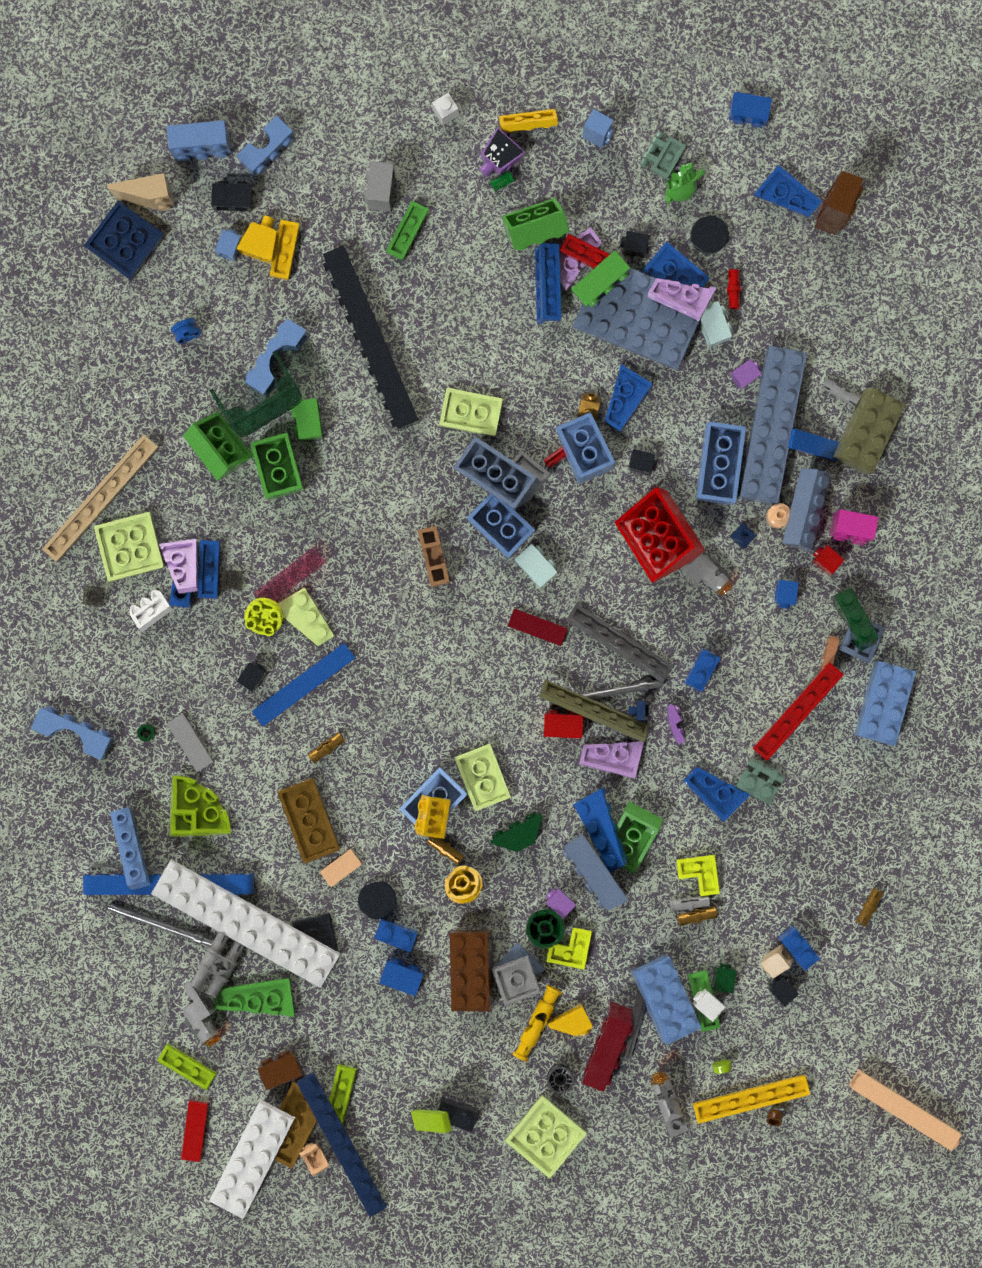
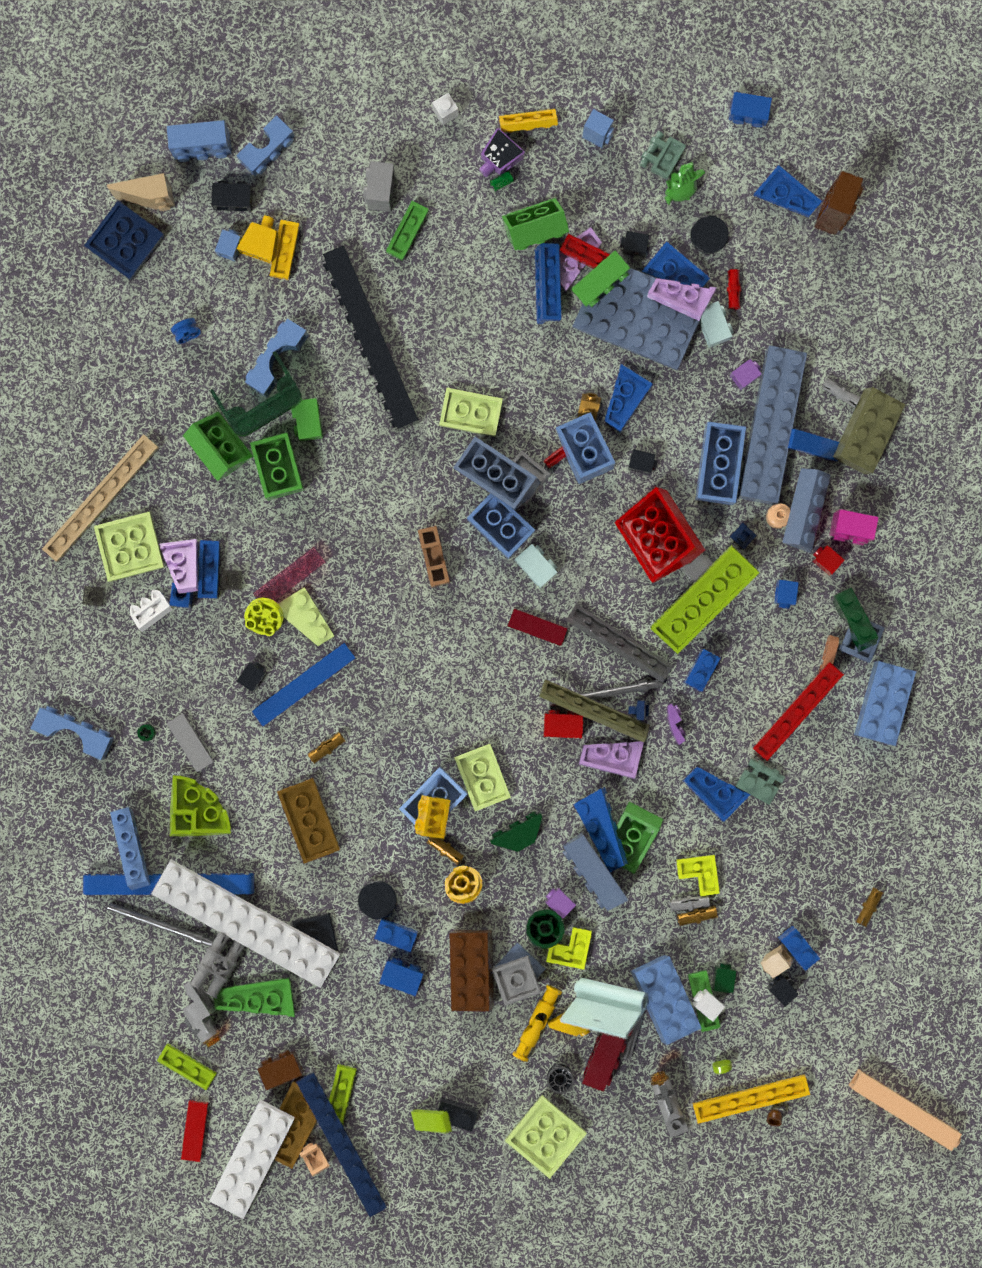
(340, 867): light nougat tile -> none
(605, 1007): none -> light aqua door
(704, 599): none -> lime plate

